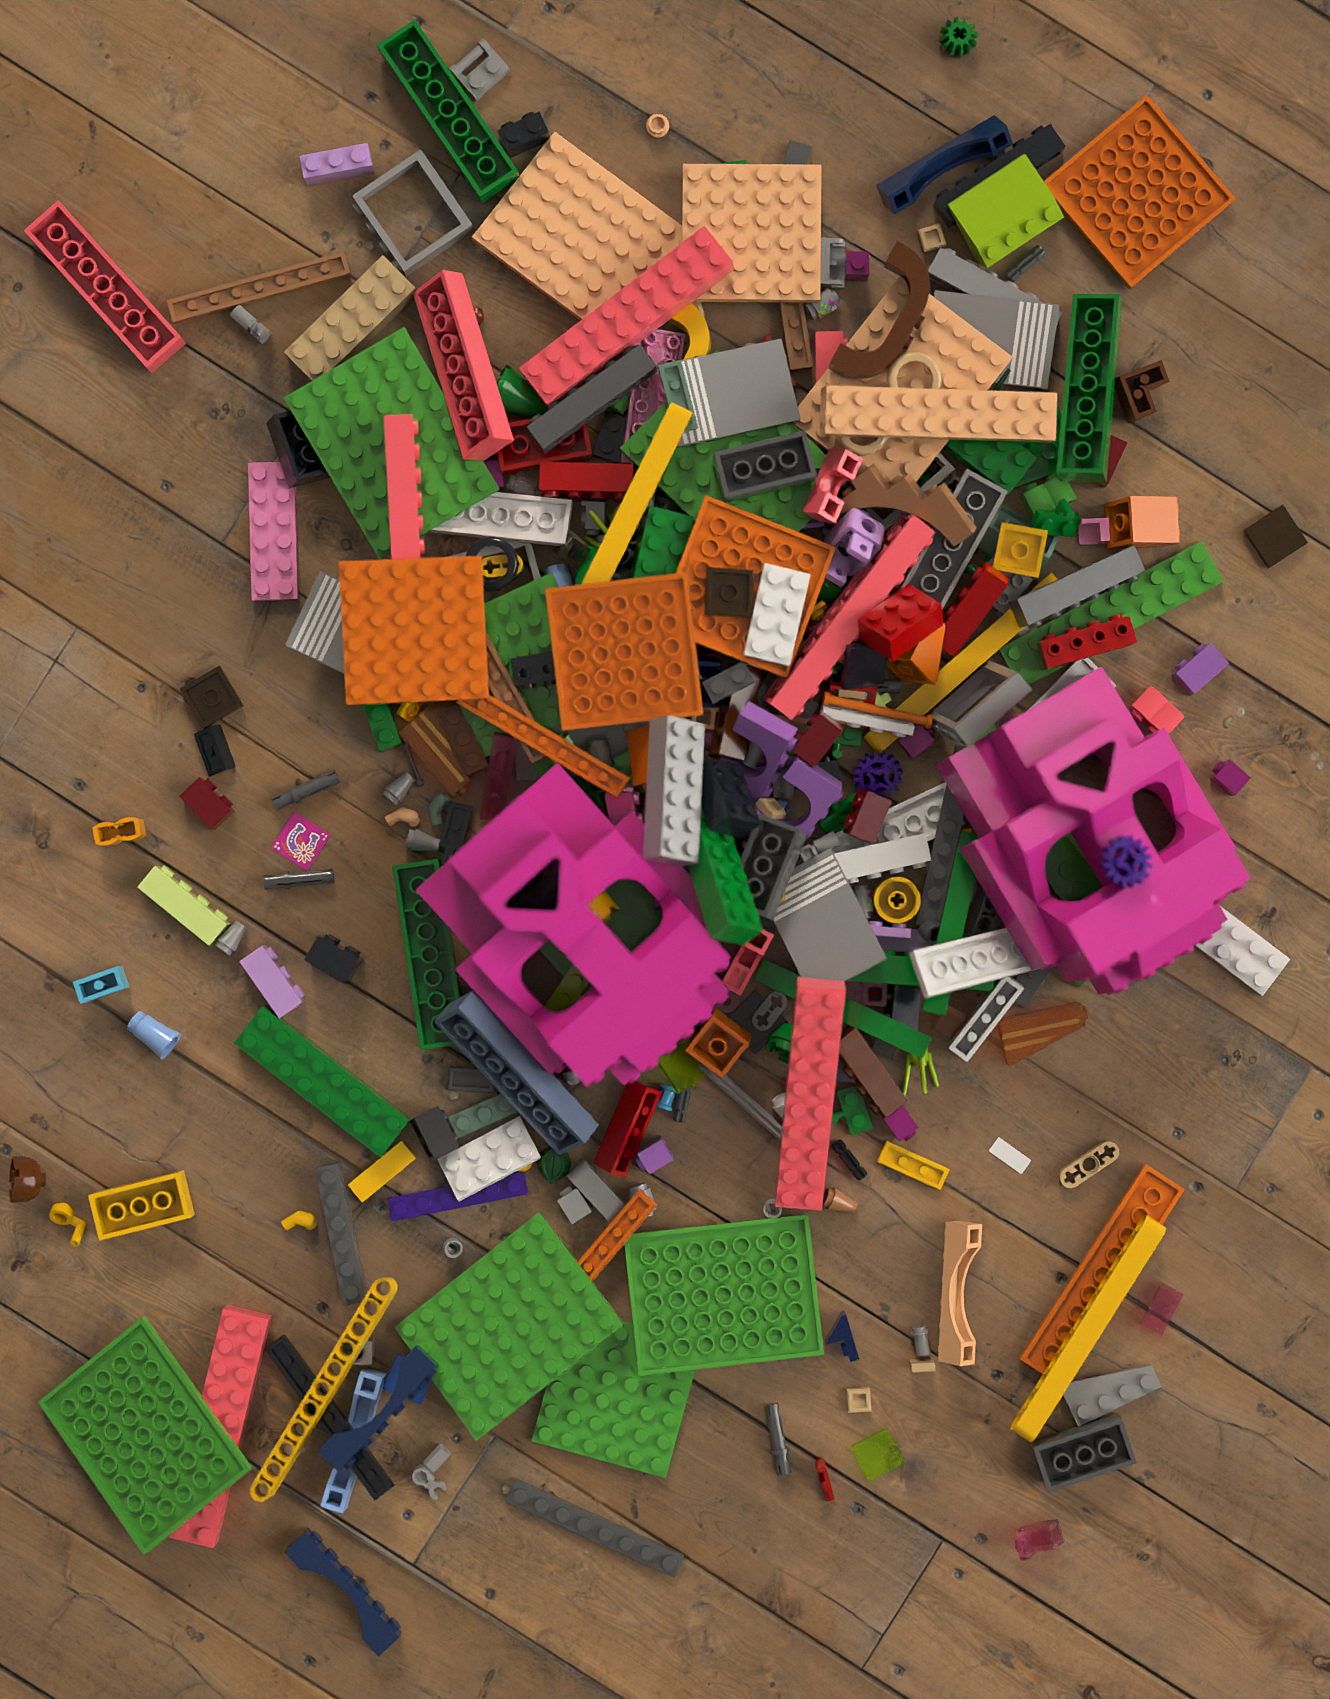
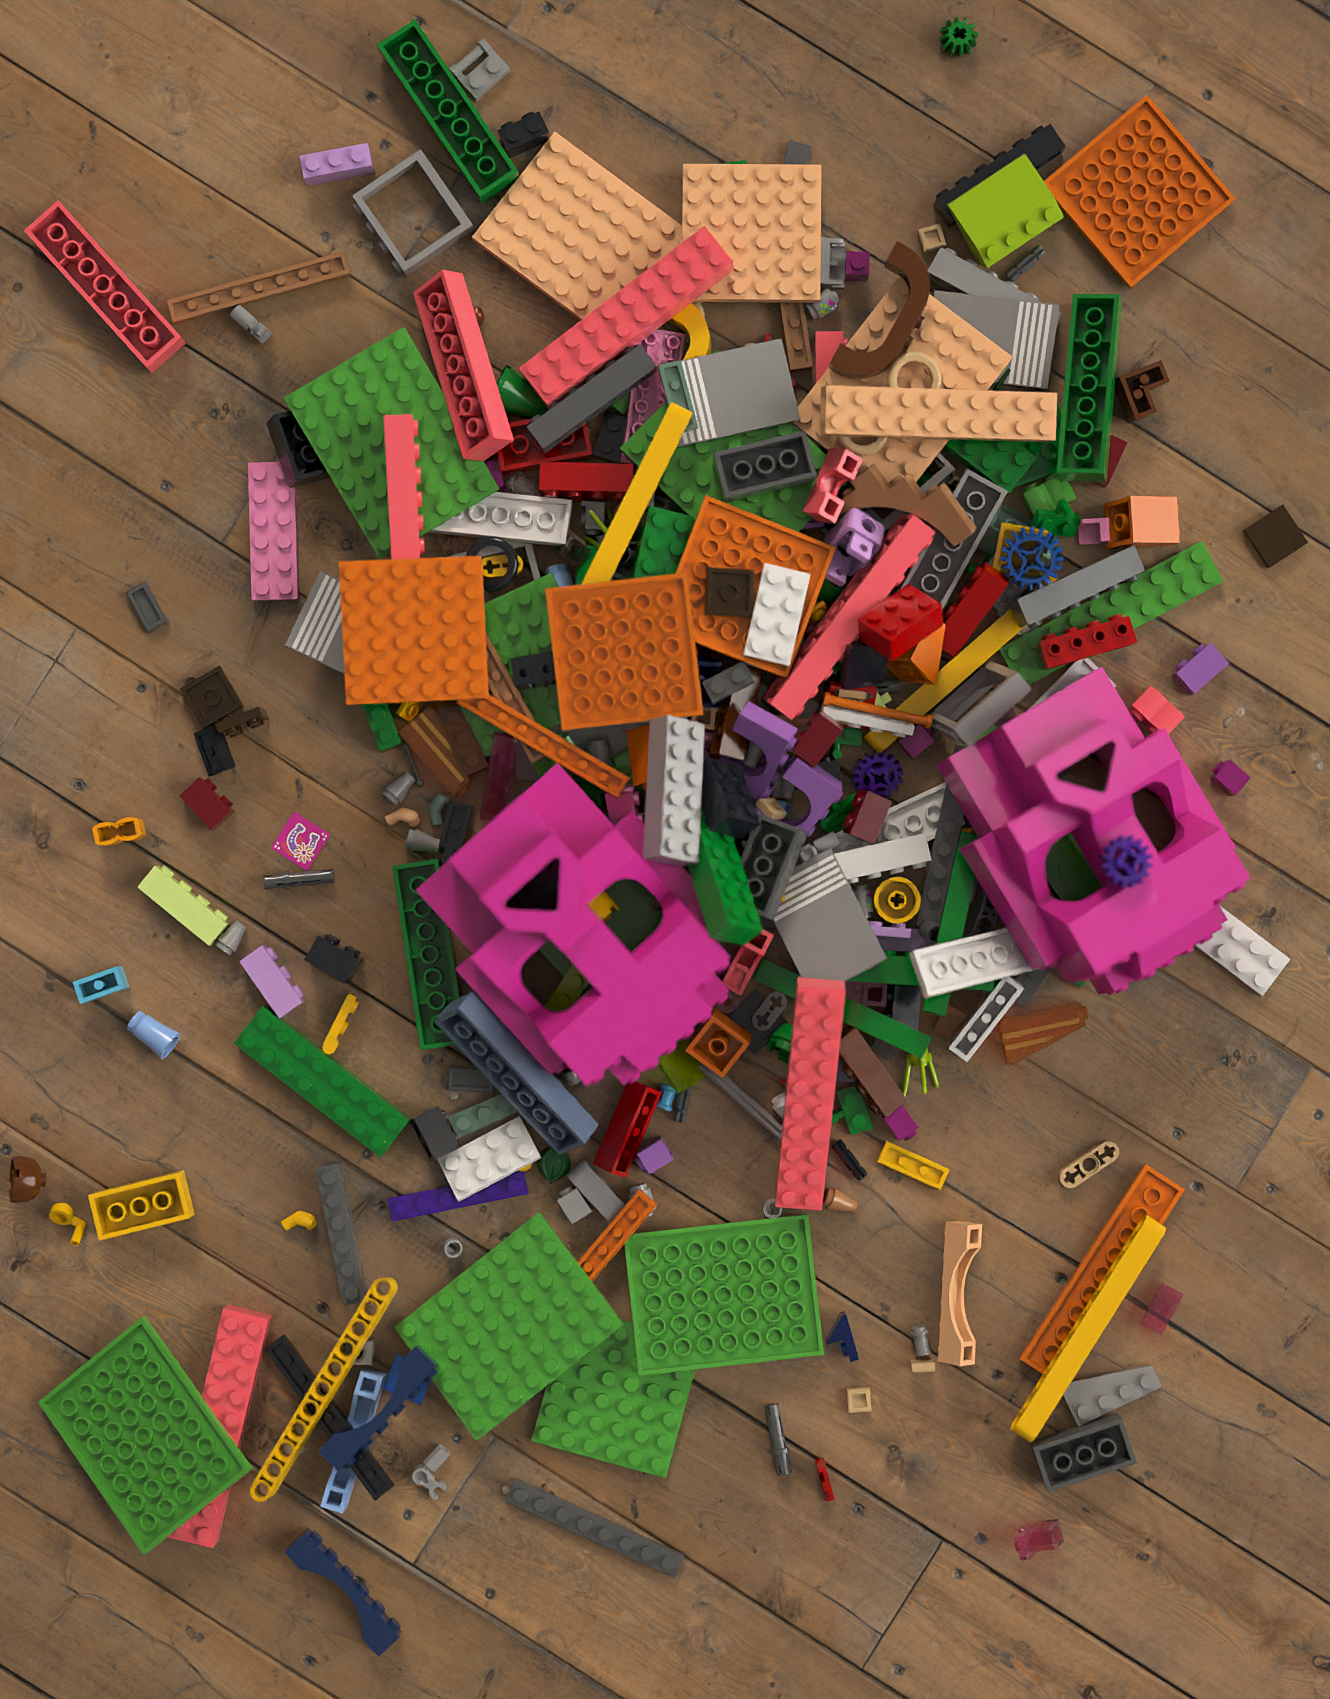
(147, 607): none -> dark grey tile
(233, 726): none -> dark brown plate
(311, 787): dark grey pin -> none
(340, 1025): none -> yellow hinge
(352, 320): tan brick -> none
(382, 1171): yellow tile -> none
(657, 125): light nougat plate -> none
(877, 1454): clear neon green piece -> none
(978, 142): dark blue arch -> none
(1010, 1155): white sticker -> none
(1039, 564): none -> blue gear

